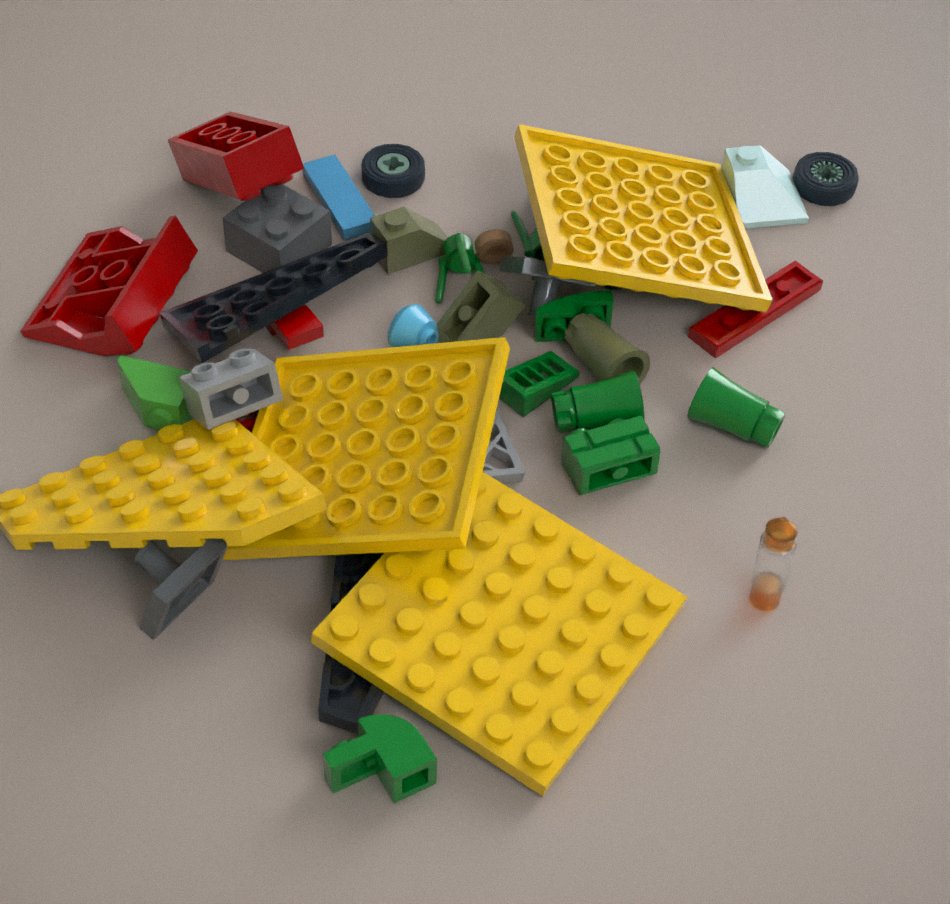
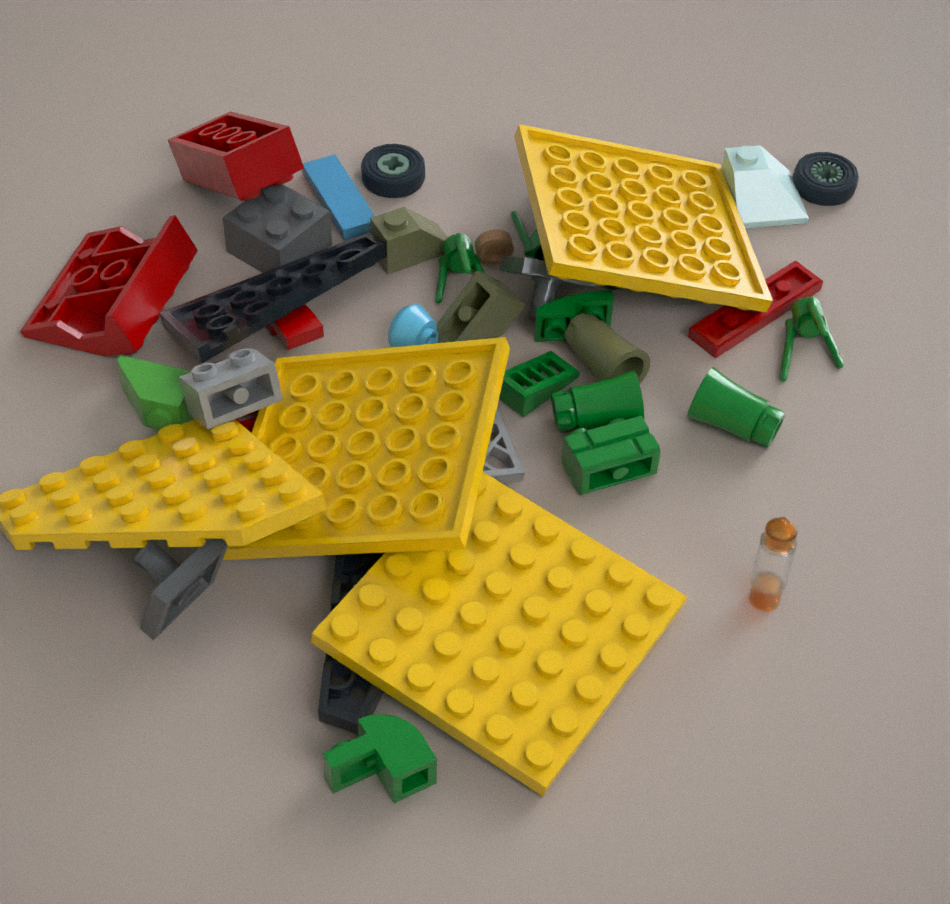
(809, 322): none -> green plant

